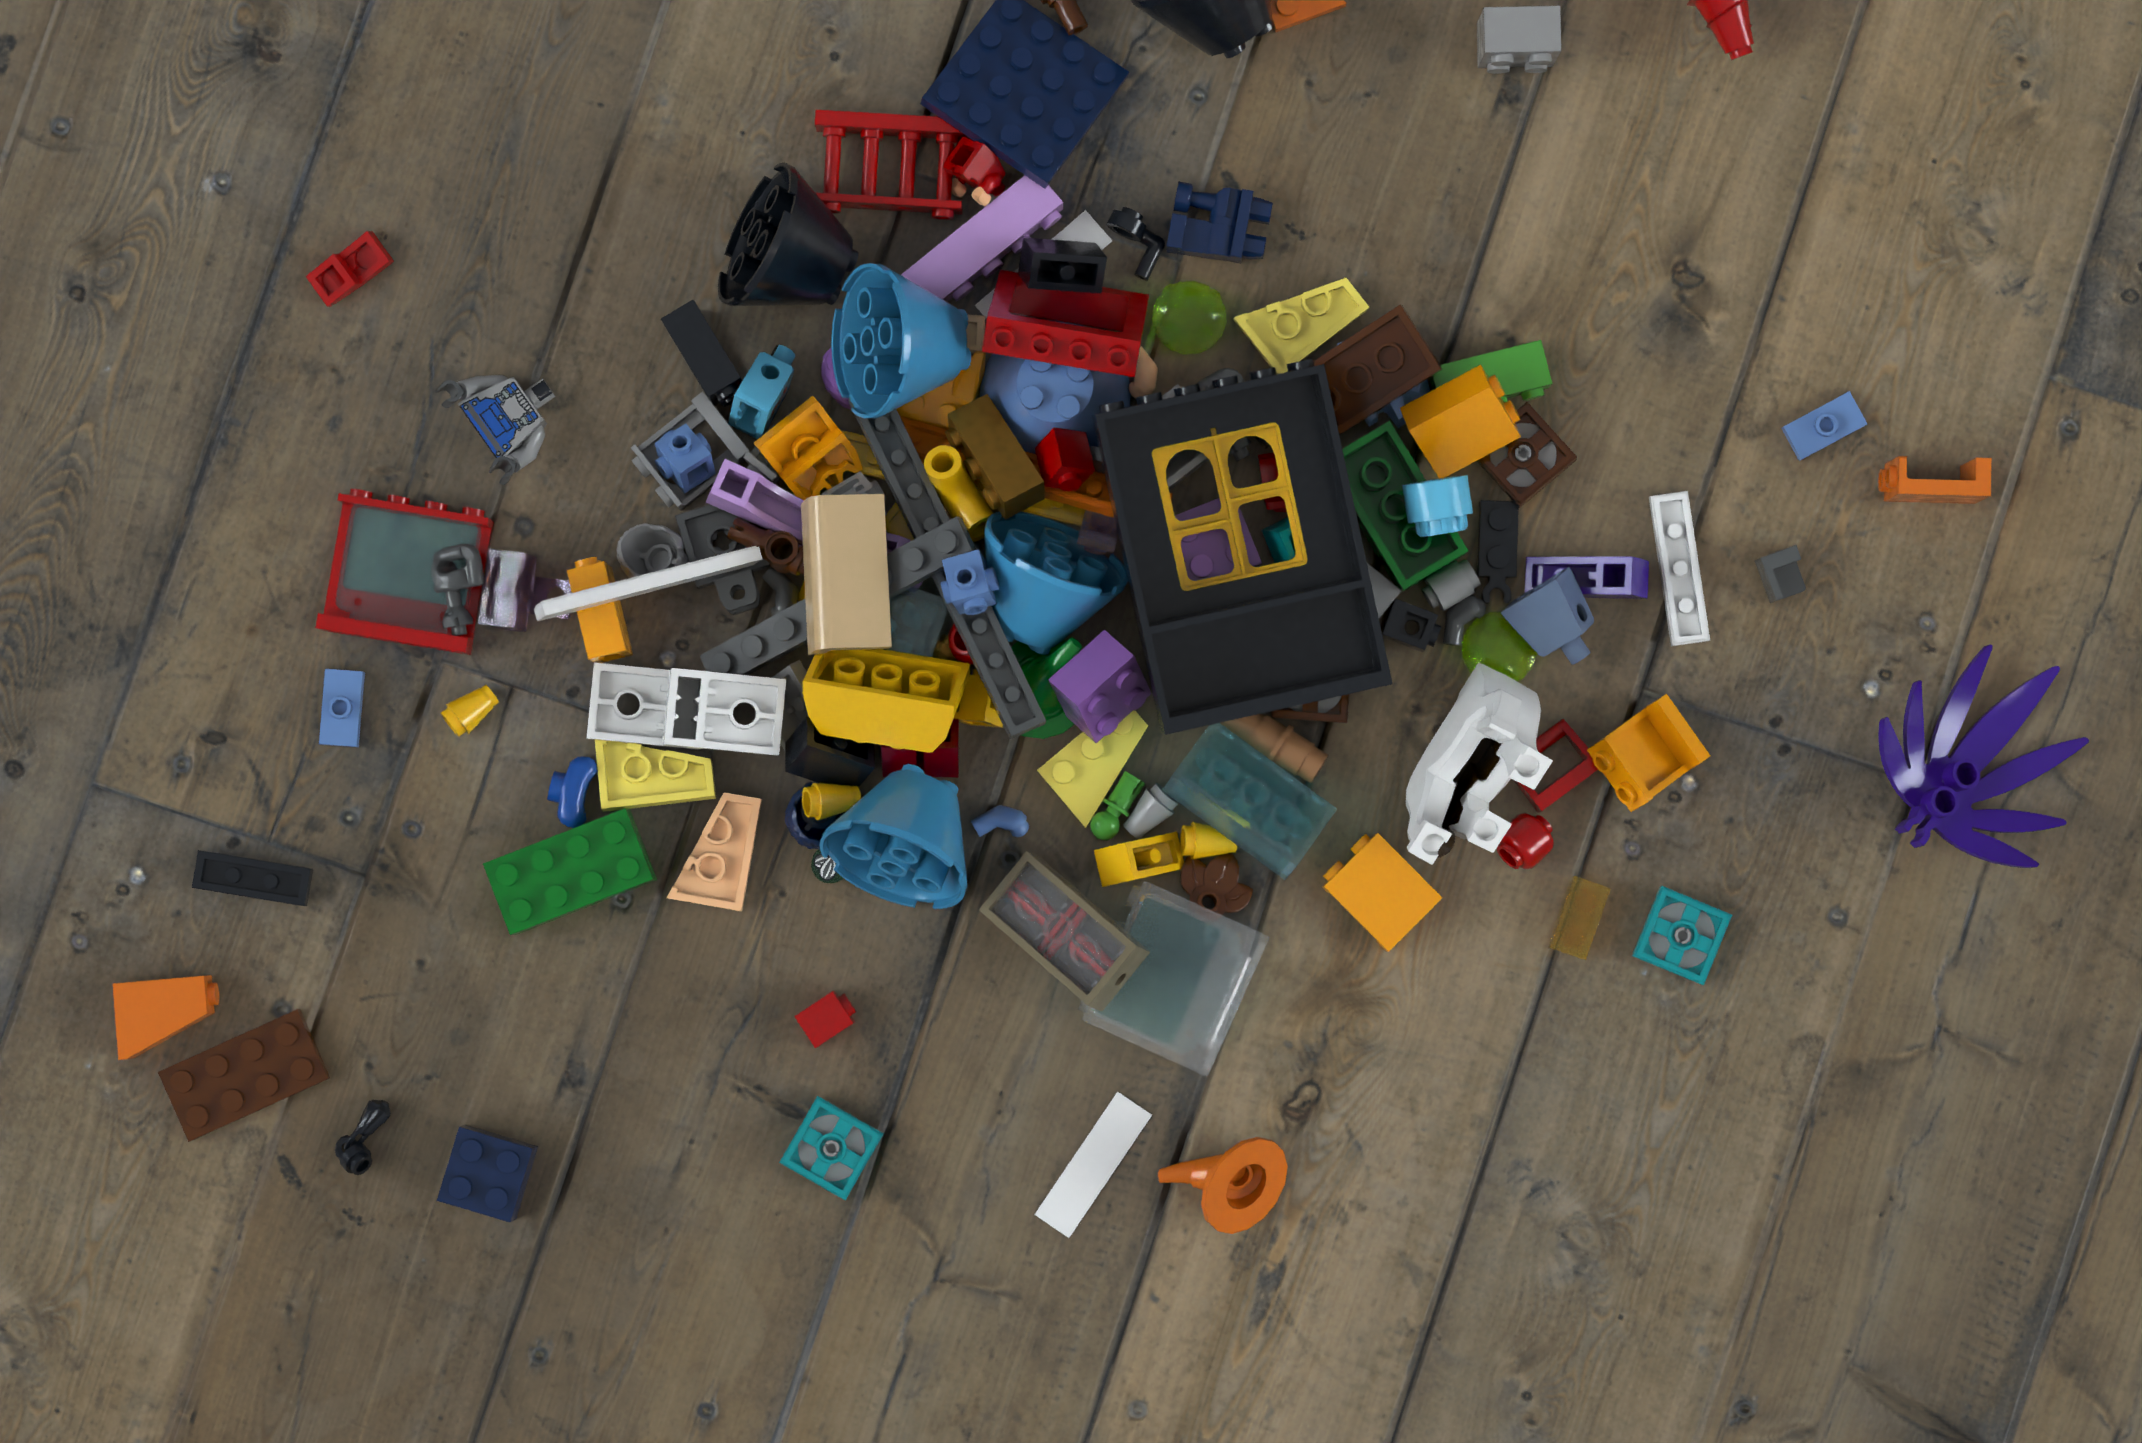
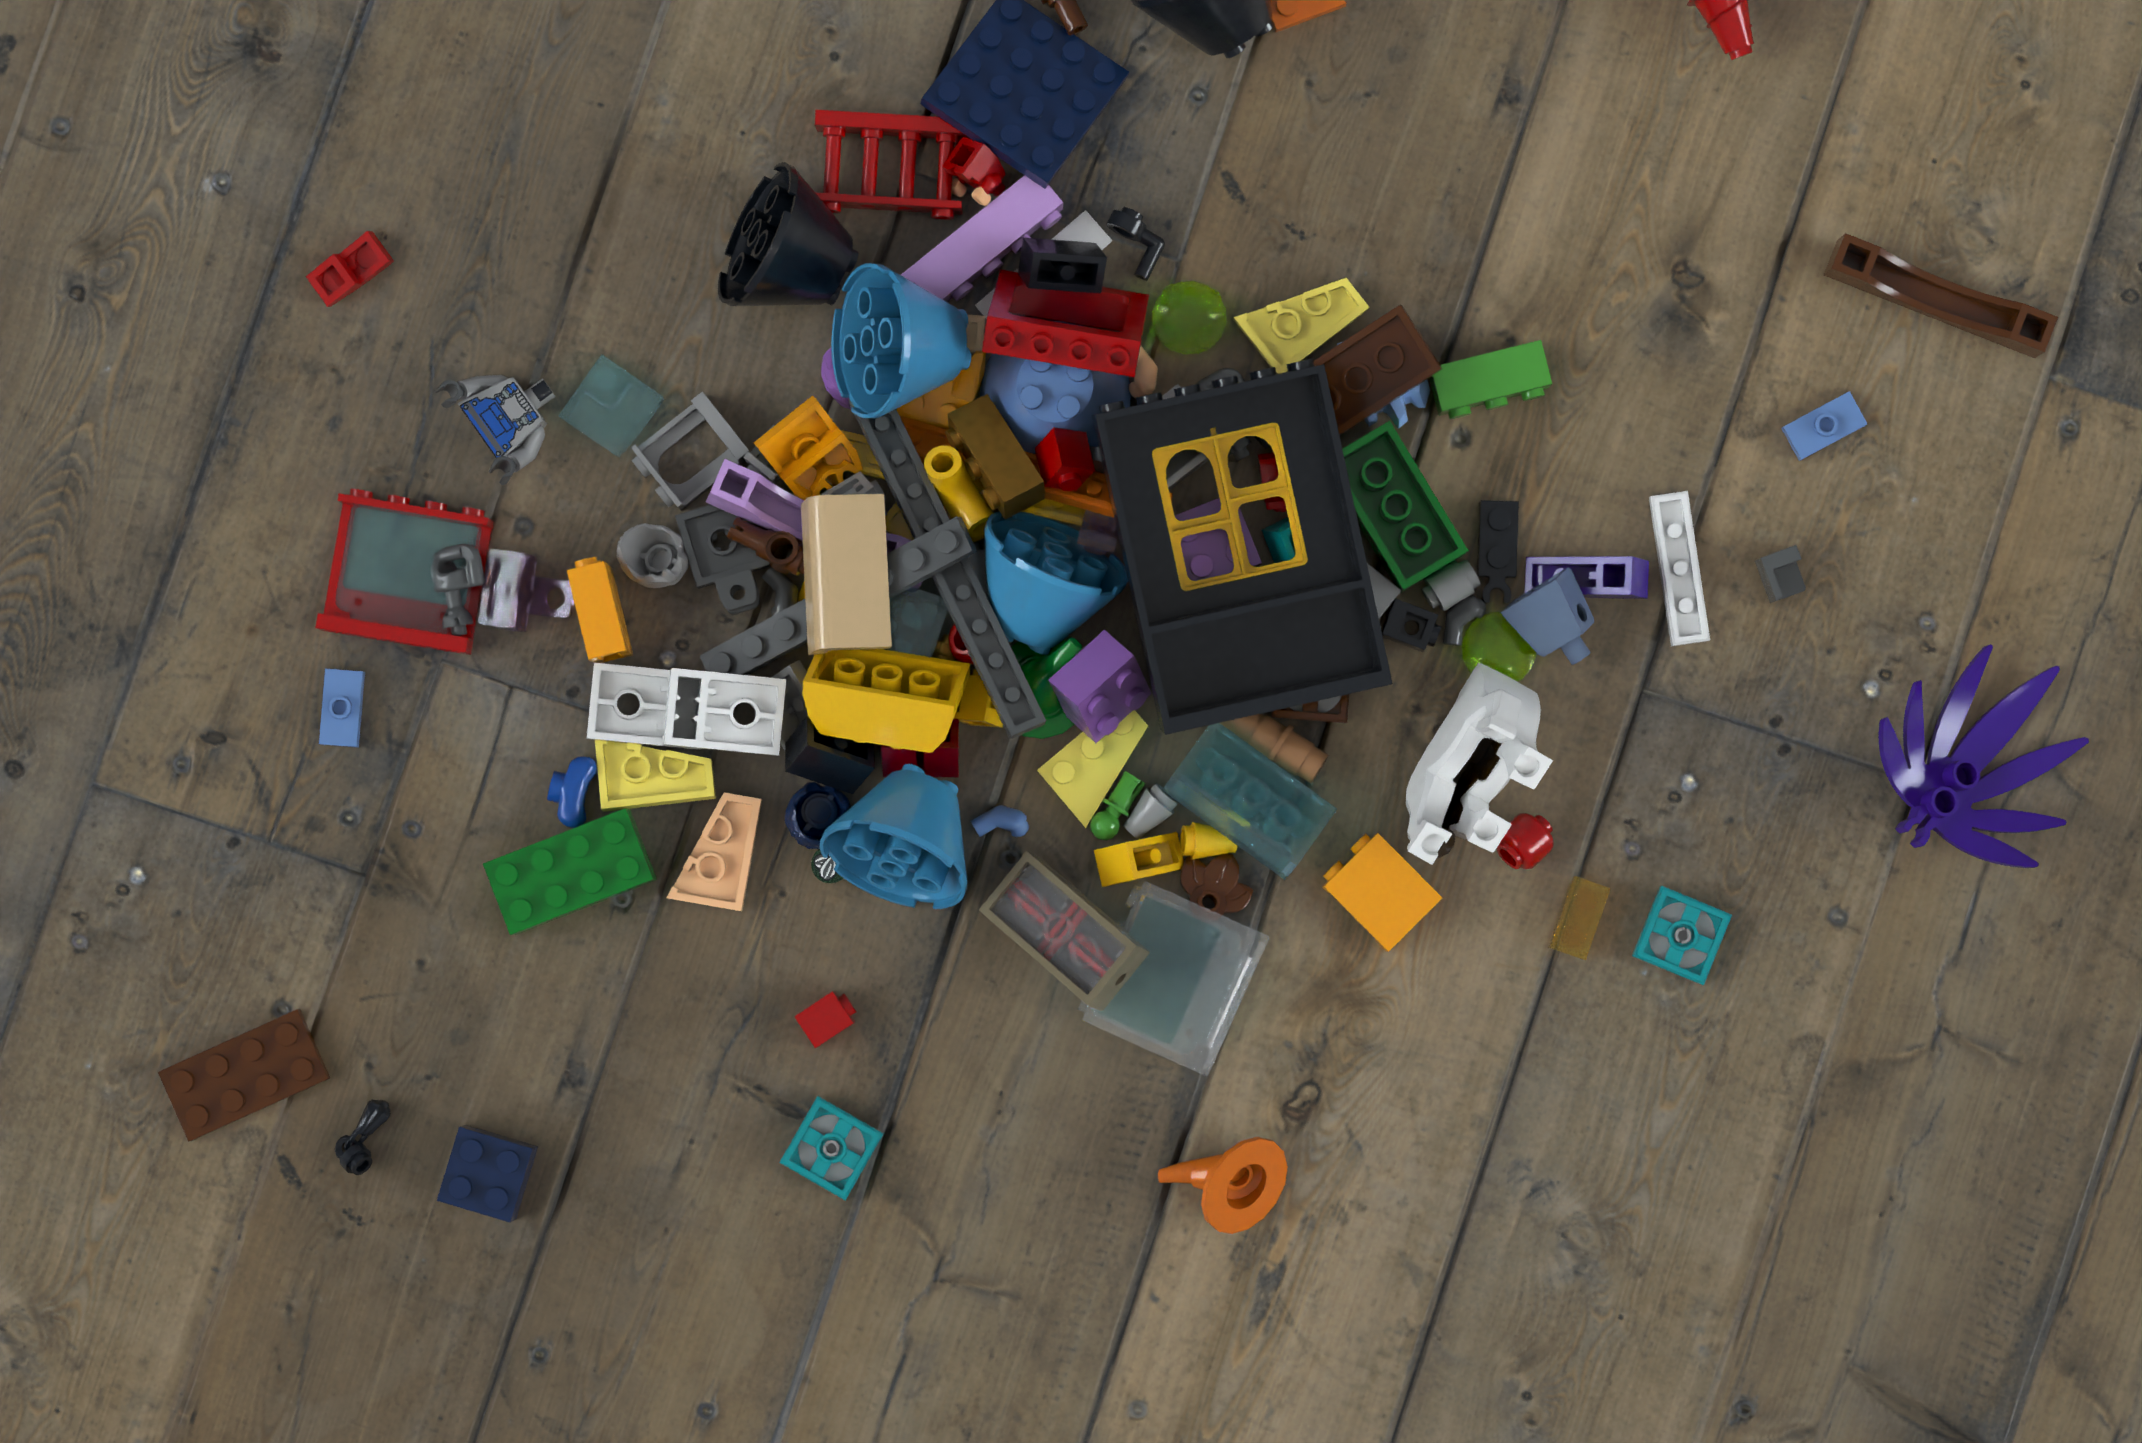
(159, 1010): orange slope -> none
(252, 878): black plate -> none
(469, 710): yellow cone -> none
(611, 406): none -> clear light blue plate
(647, 583): white tile -> none
(684, 457): medium blue brick -> none
(703, 353): black window -> none
(762, 391): medium azure torso -> none
(828, 800): yellow cone -> none
(969, 583): medium blue brick -> none
(1093, 1164): white sticker -> none
(1226, 231): dark blue hips -> none
(1438, 505): medium azure piece -> none
(1461, 421): light orange brick -> none
(1518, 38): light grey brick -> none
(1530, 461): reddish brown piece -> none
(1568, 780): red tile -> none
(1648, 753): light orange panel -> none
(1970, 489): orange panel -> none
(1981, 314): none -> reddish brown arch

